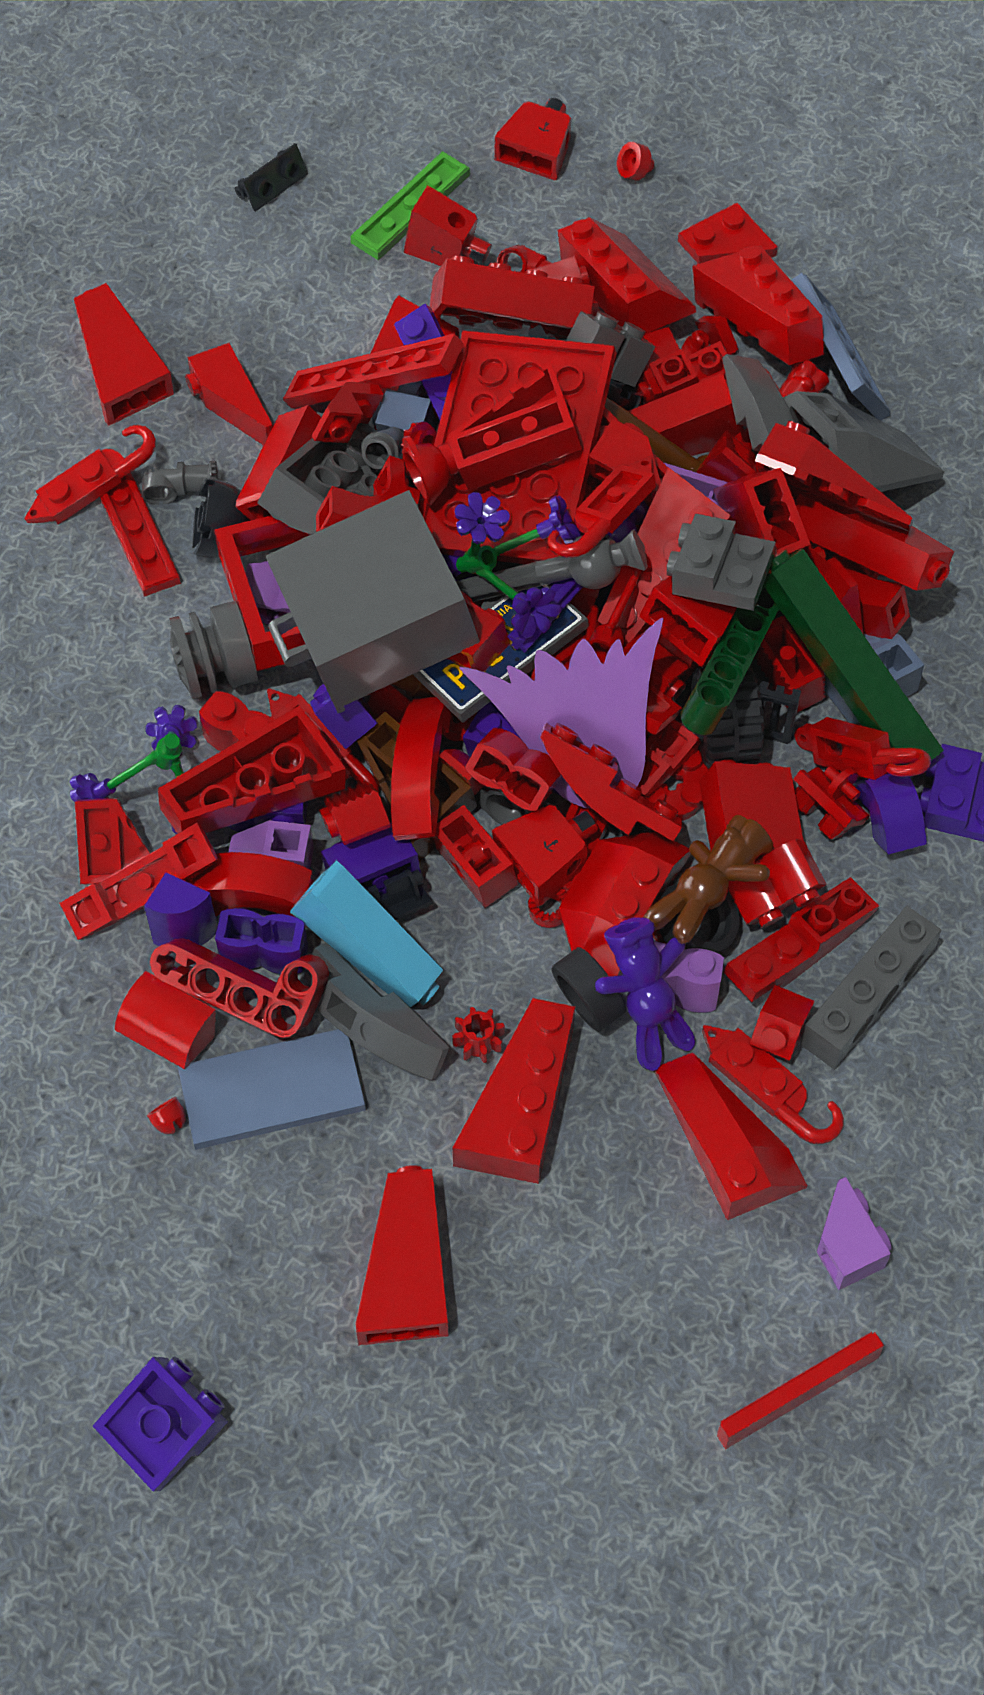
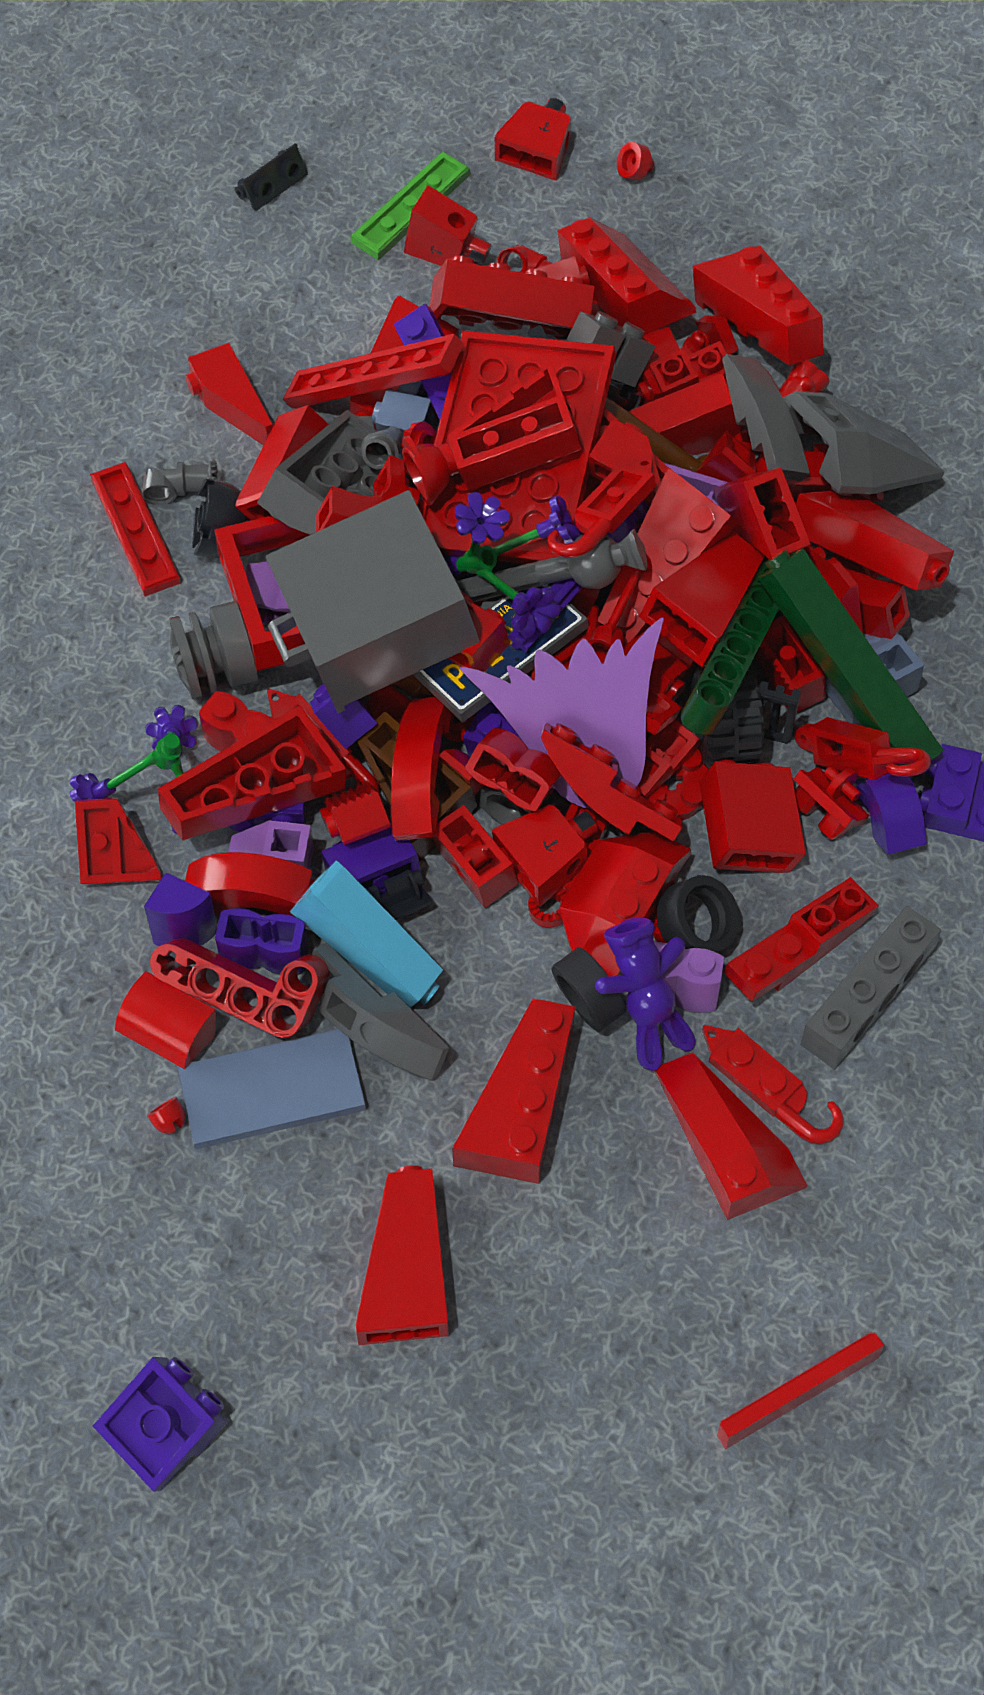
(88, 480): red plate -> none
(121, 358): red slope -> none
(129, 889): red slope -> none
(350, 406): red slope -> none
(468, 1039): red gear -> none
(707, 883): reddish brown animal -> none
(719, 564): dark grey plate -> none
(724, 235): red wing -> none
(782, 1022): red brick -> none
(791, 880): red brick -> none
(820, 472): red wedge -> none
(844, 351): sand blue tile -> none
(850, 1241): medium lavender slope -> none

